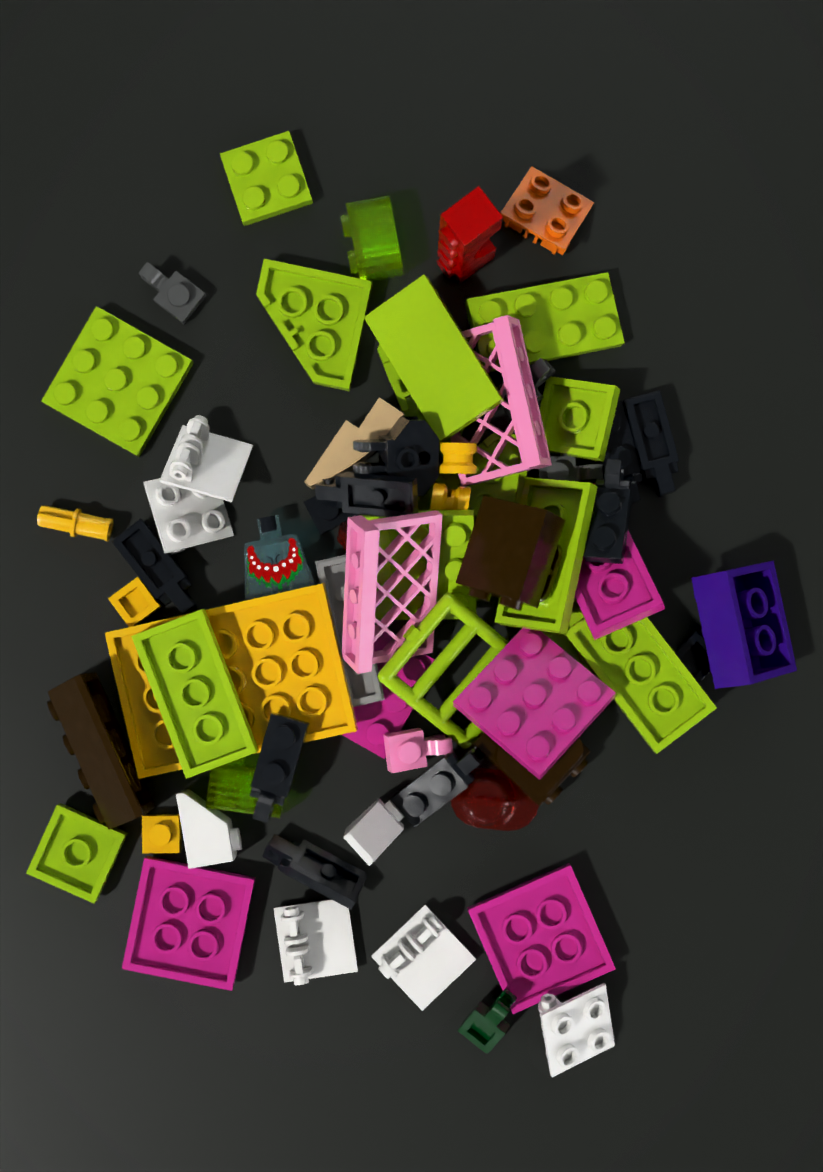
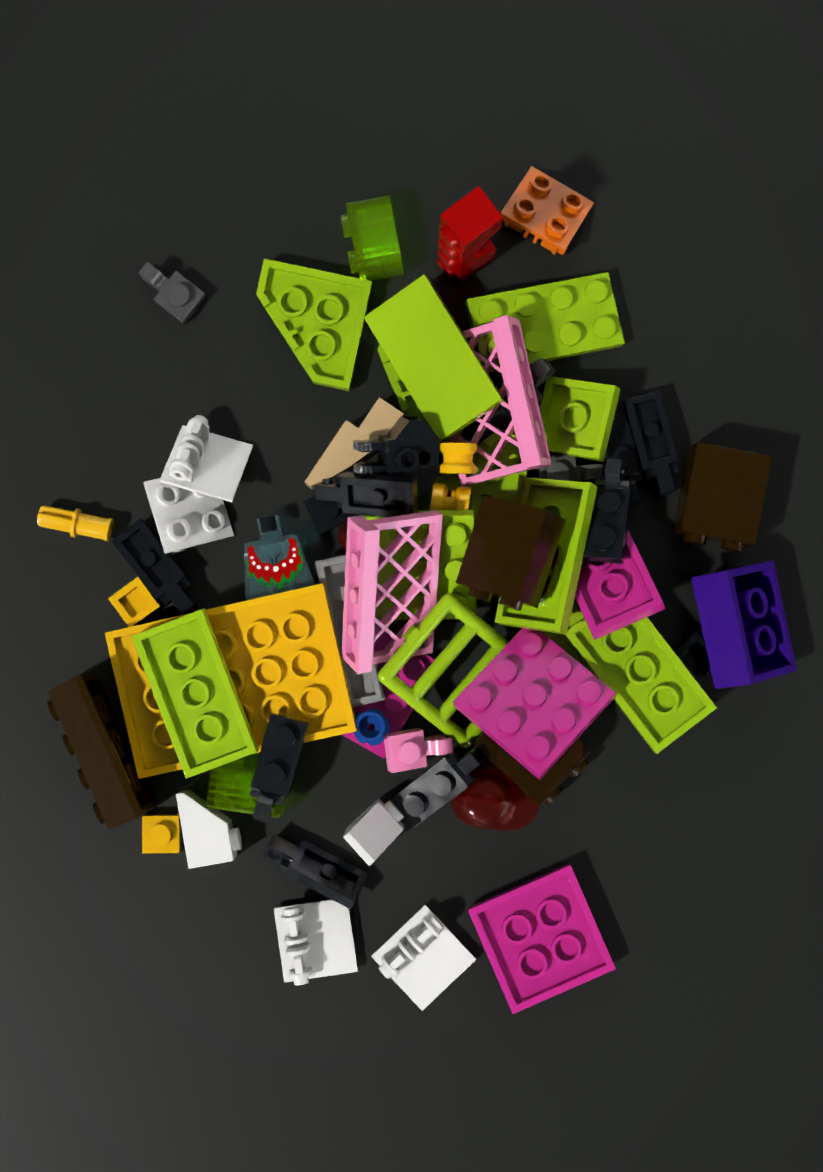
(76, 853): lime plate -> none
(117, 381): lime plate -> none
(188, 923): dark pink plate -> none
(266, 178): lime plate -> none
(381, 724): none -> blue plate
(487, 1025): dark green plate -> none
(575, 1028): white hinge -> none
(722, 496): none -> dark brown brick

